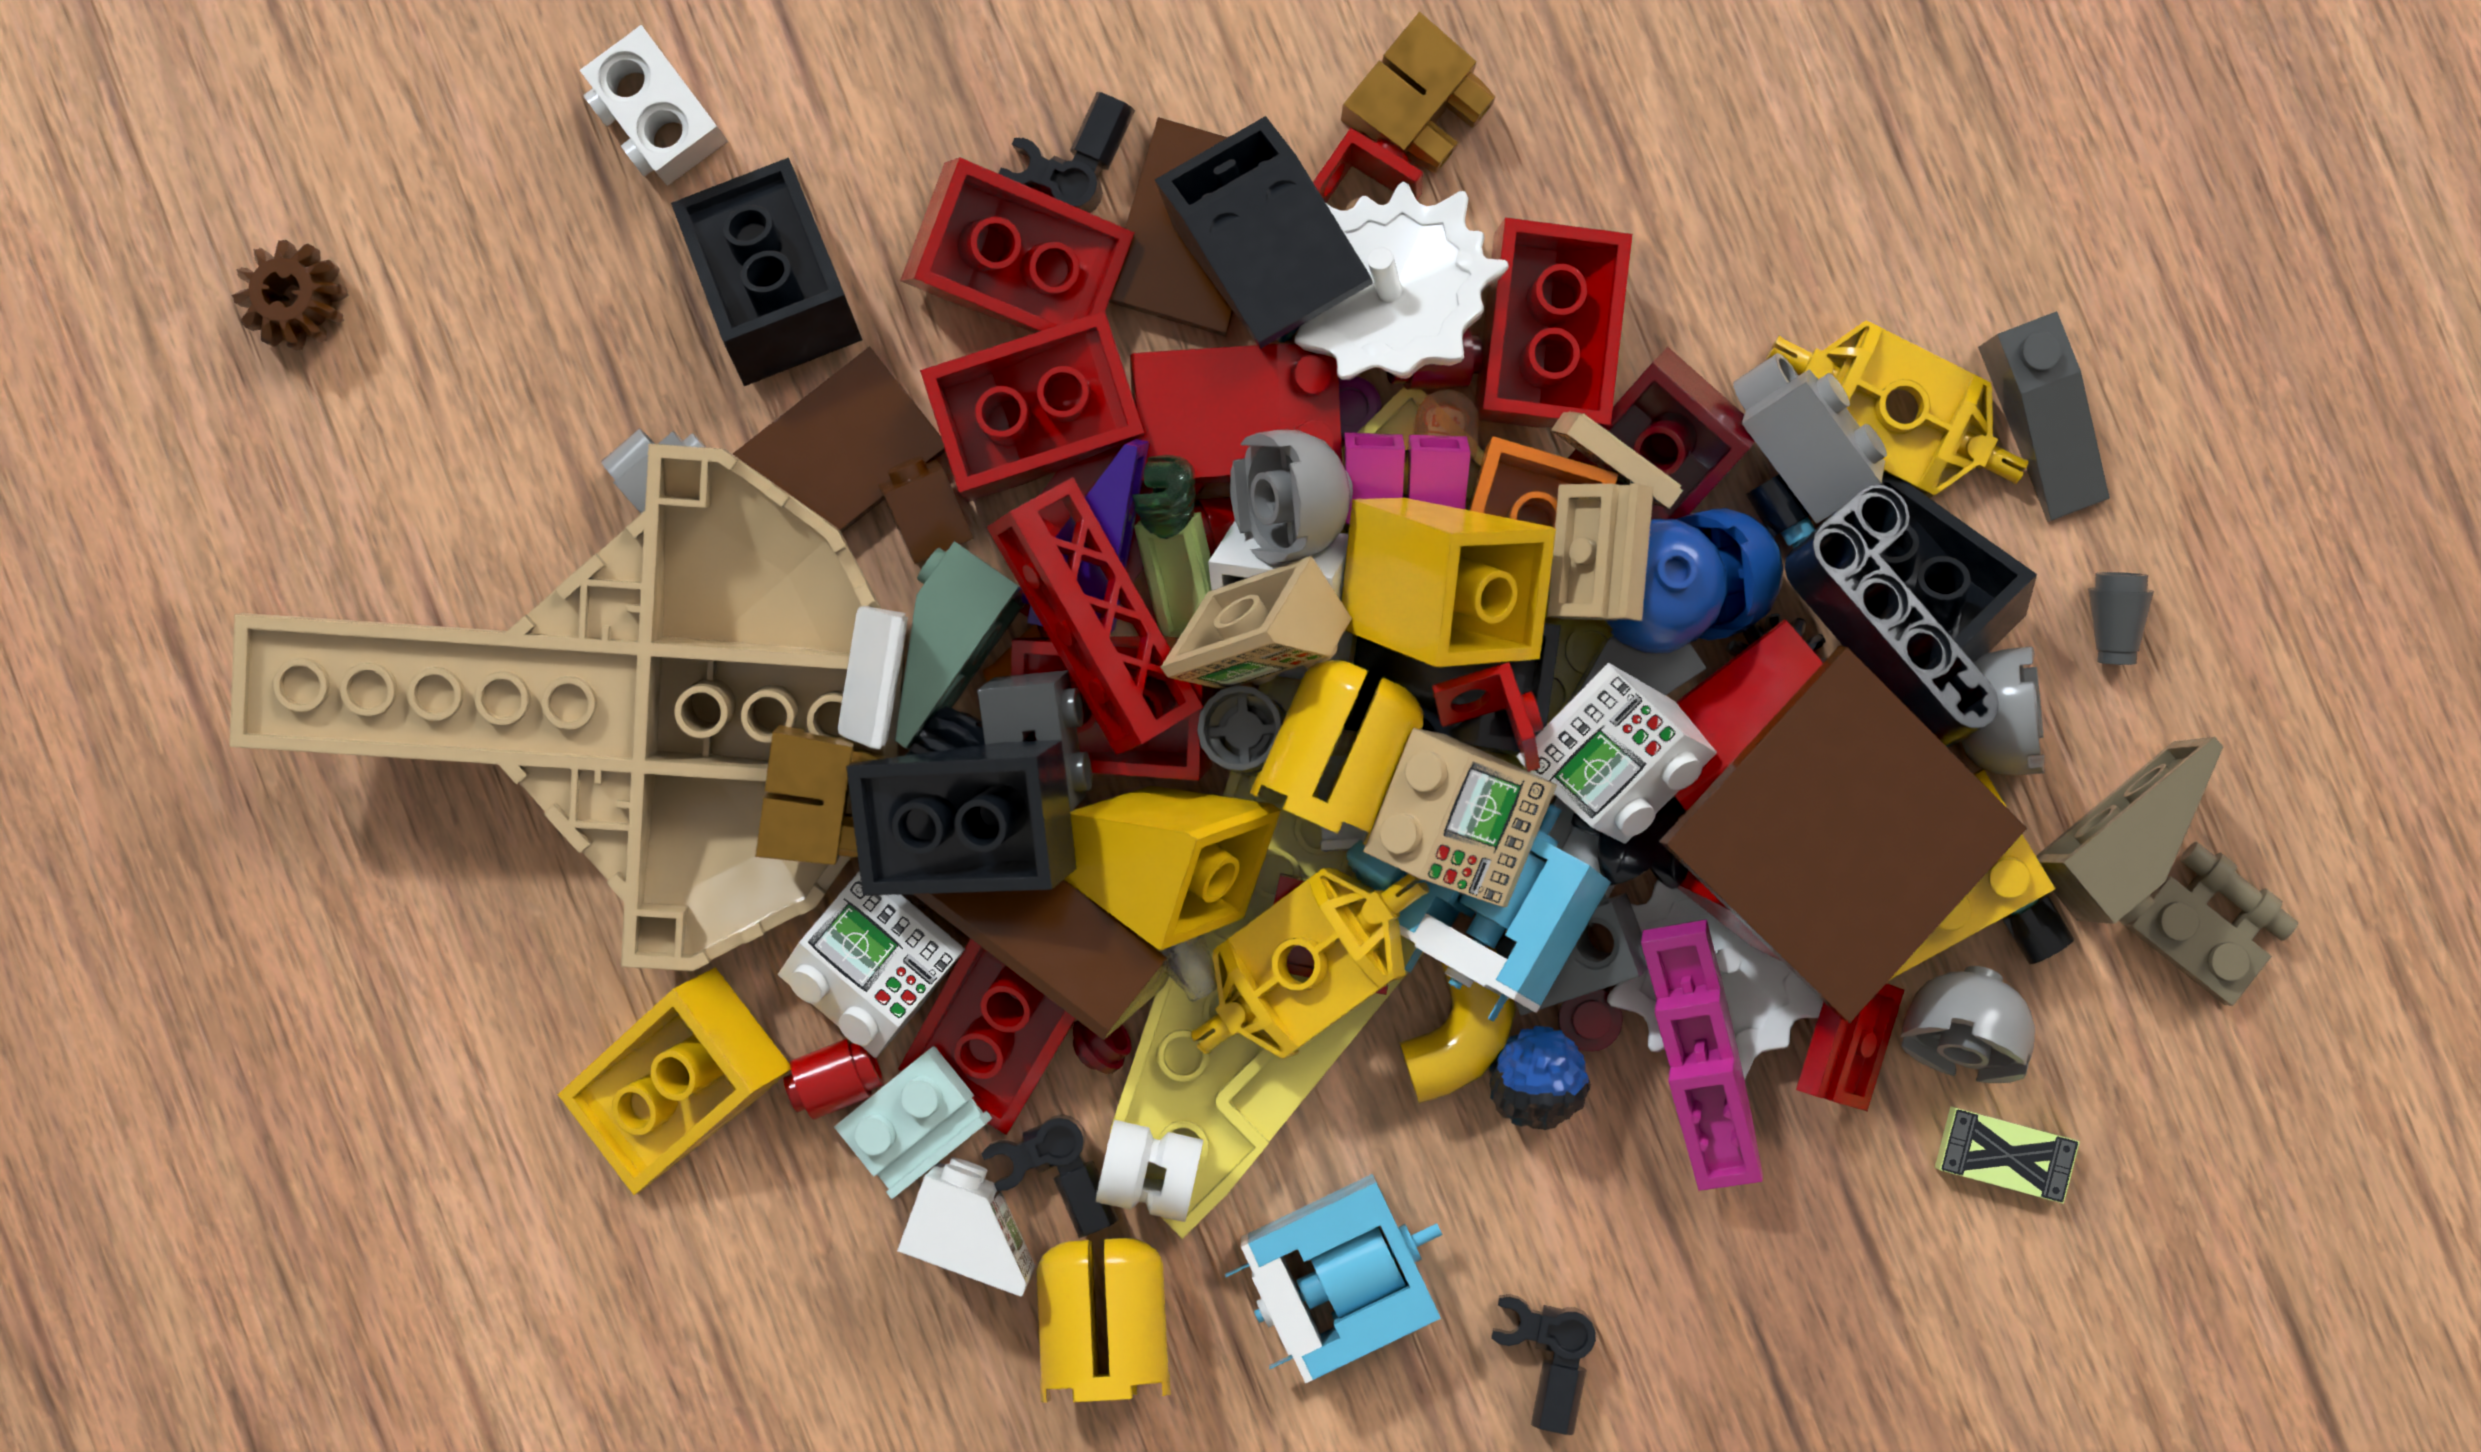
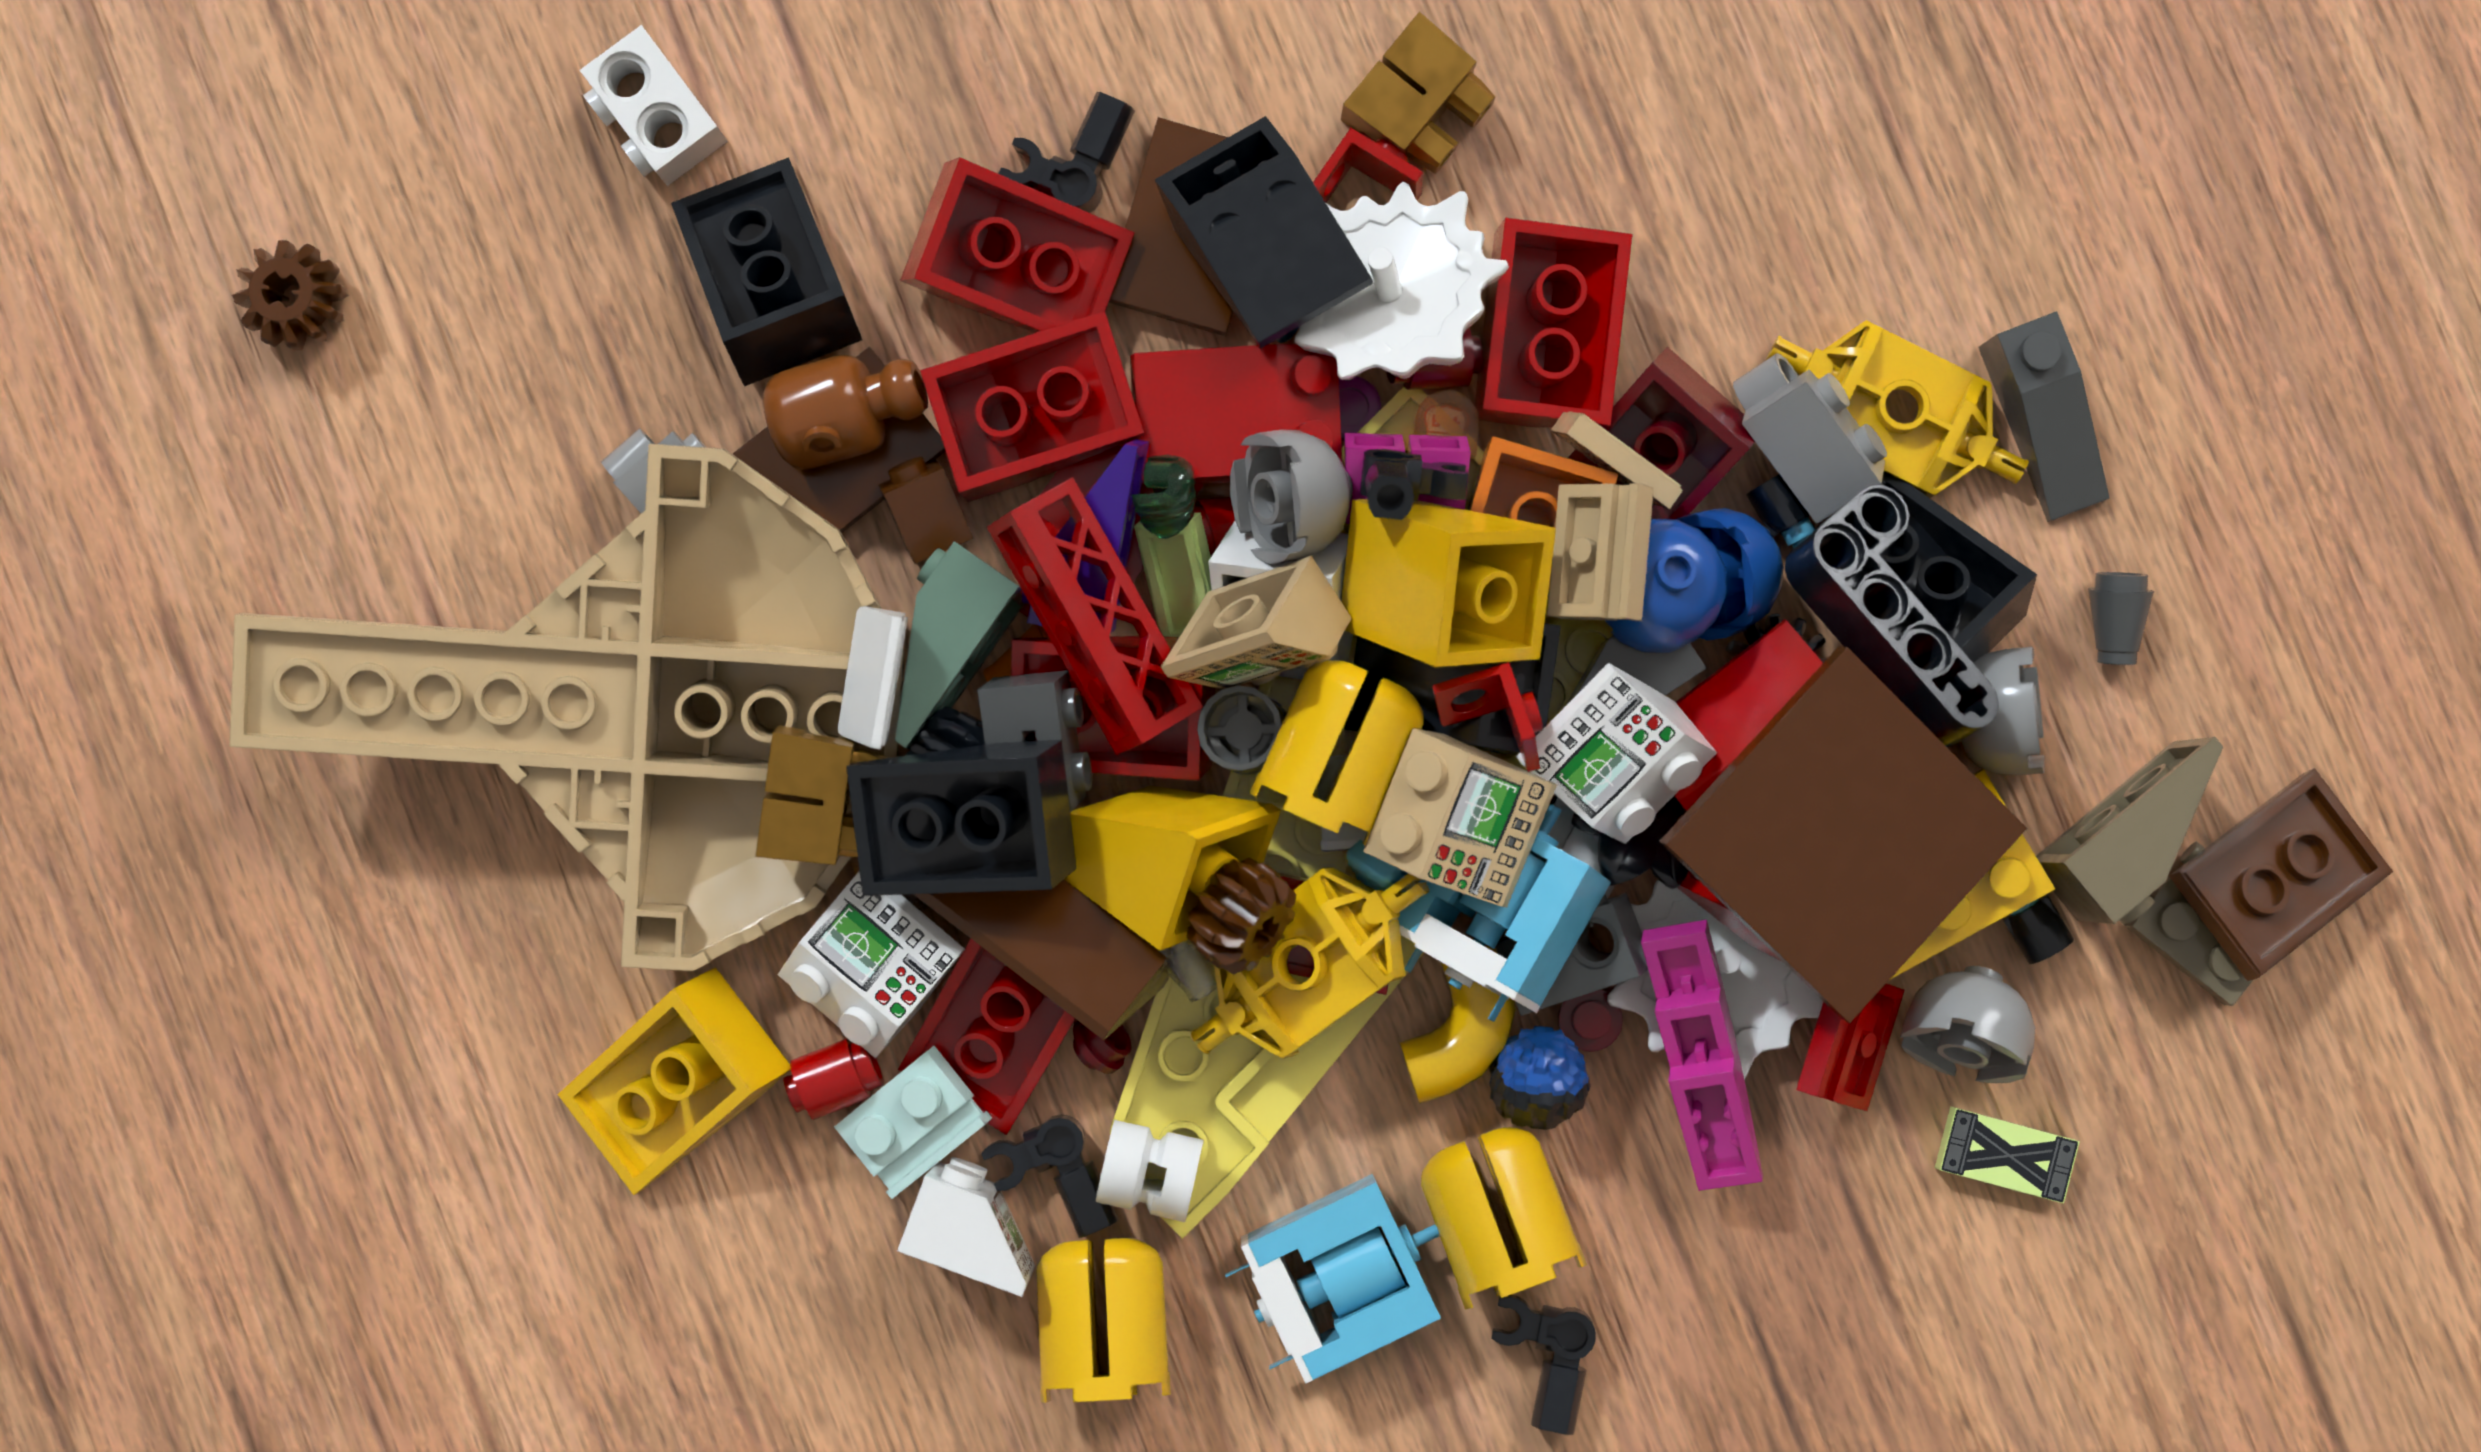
(838, 408): none -> dark orange piece
(1241, 915): none -> reddish brown gear
(1396, 479): none -> black bar
(1529, 1203): none -> yellow cylinder
(2281, 874): none -> reddish brown tile

